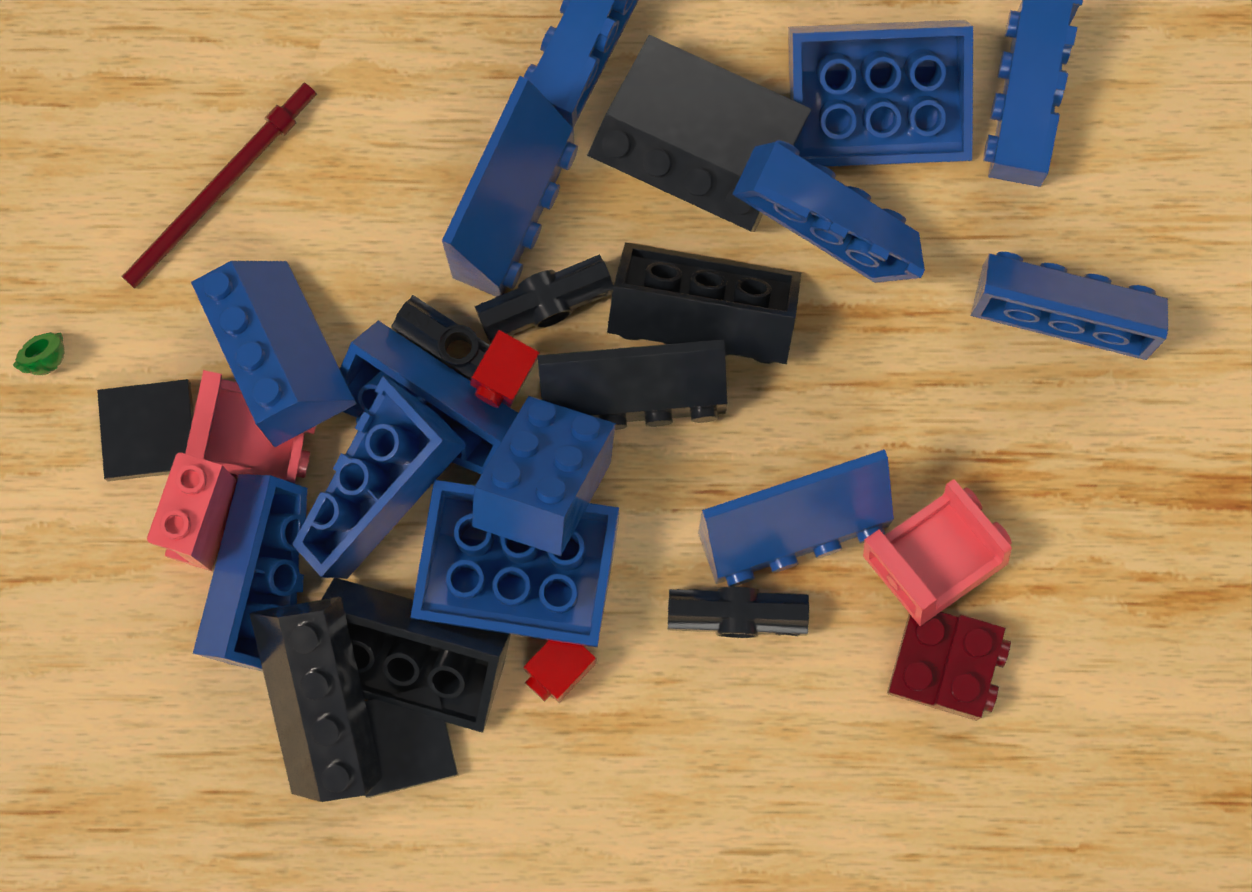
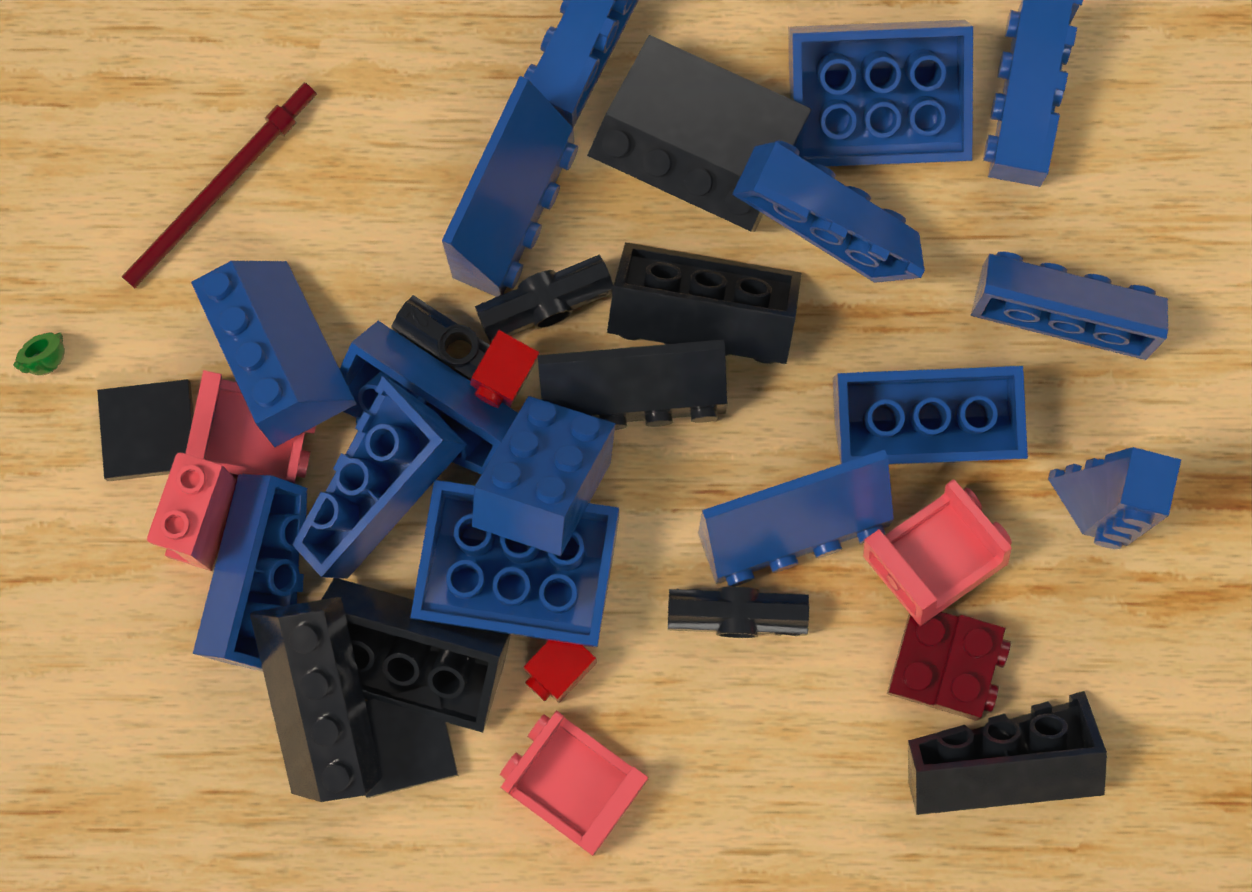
(572, 781): none -> coral panel
(932, 414): none -> blue slope
(1010, 761): none -> black wedge
(1118, 495): none -> blue wedge

